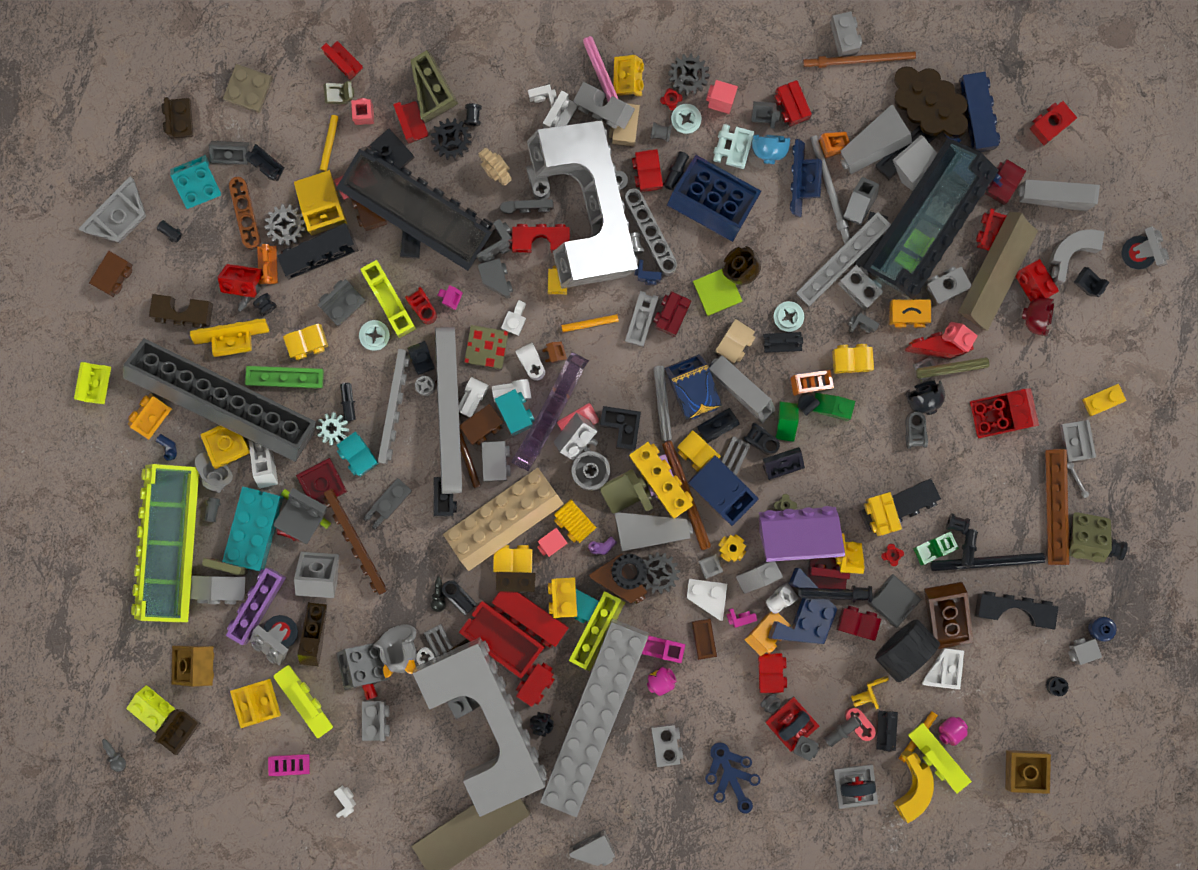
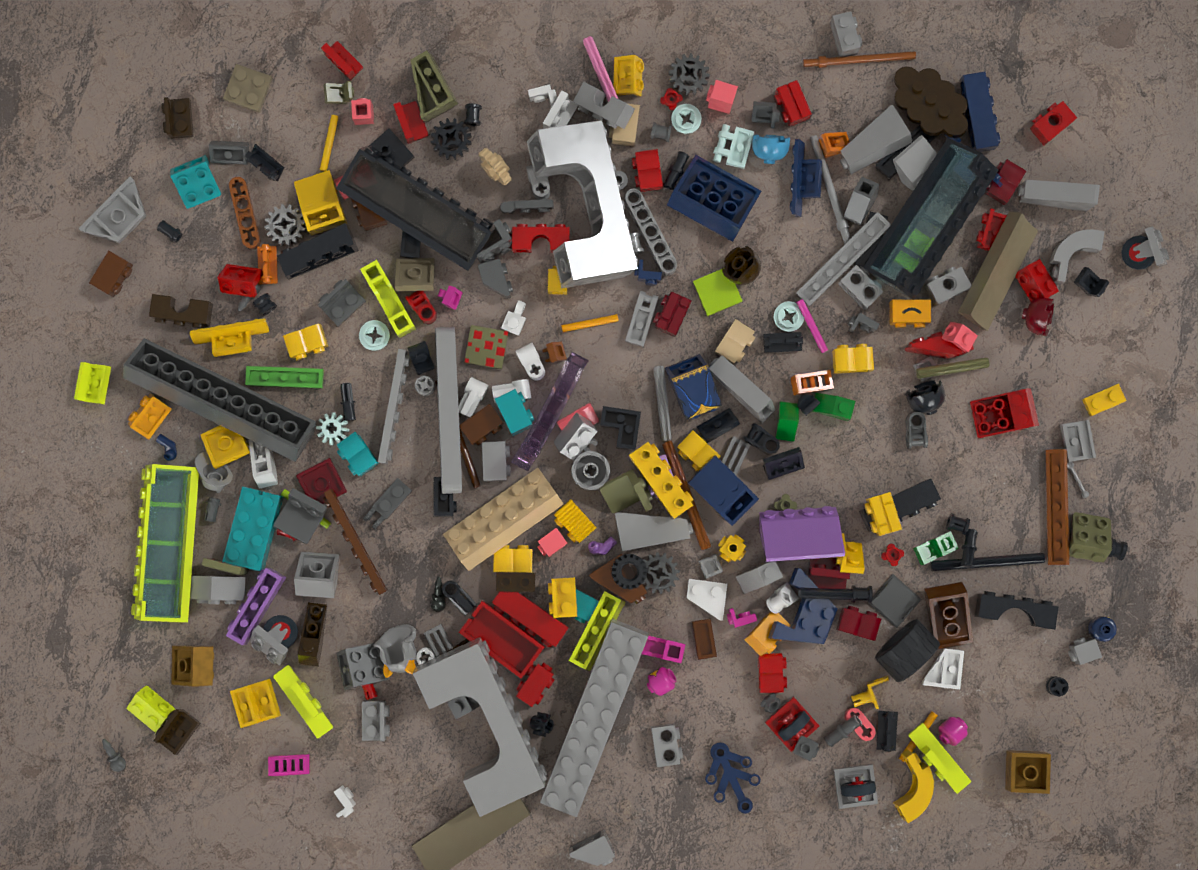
(415, 274): none -> dark tan plate
(812, 326): none -> dark pink bar

